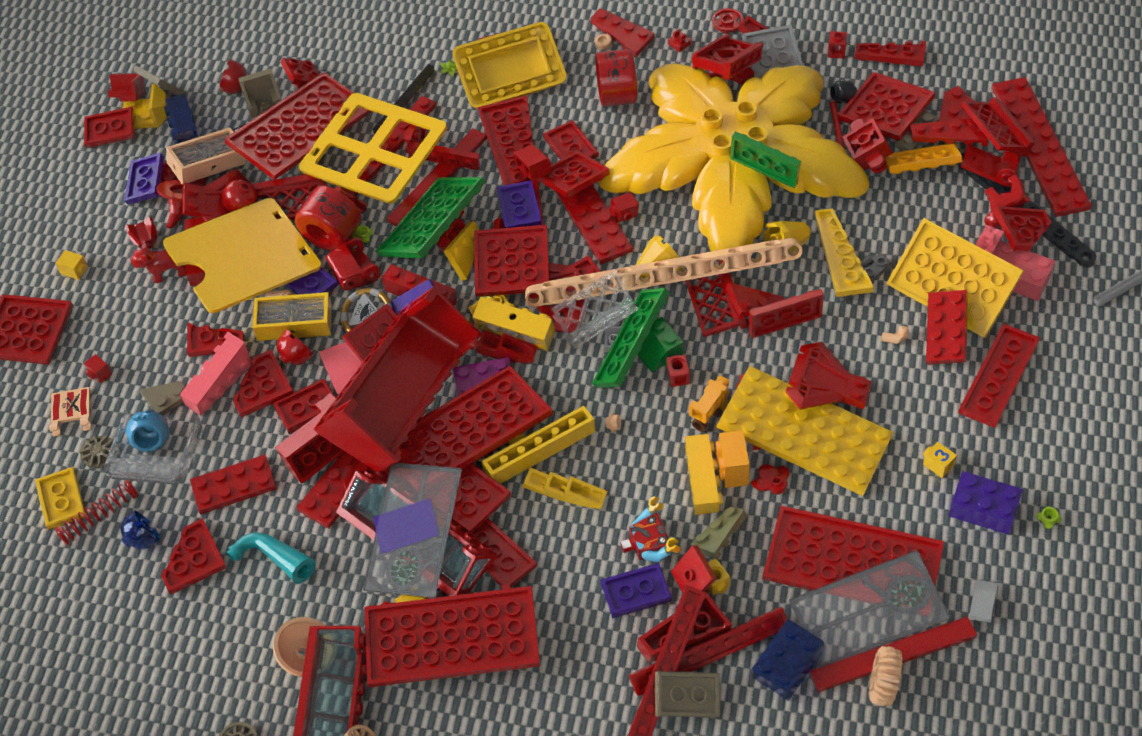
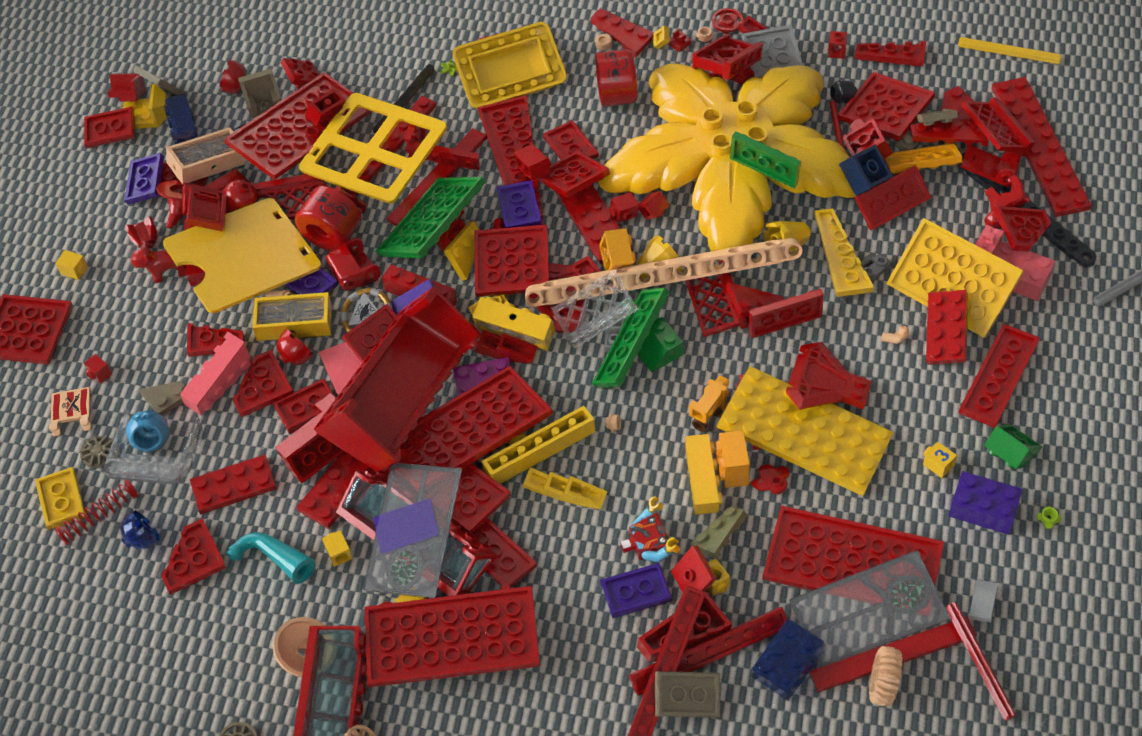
(206, 210): none -> red container
(325, 107): none -> red brick
(337, 548): none -> yellow brick
(363, 233): lime plate -> none
(616, 249): none -> light orange brick
(653, 205): none -> red brick
(661, 37): none -> yellow plate
(681, 376): red brick -> none
(704, 34): none -> light nougat plate
(865, 170): none -> dark blue brick
(892, 197): none -> red plate
(945, 116): none -> dark tan wing
(980, 661): none -> axle
(1009, 50): none -> yellow axle
(1012, 446): none -> green slope

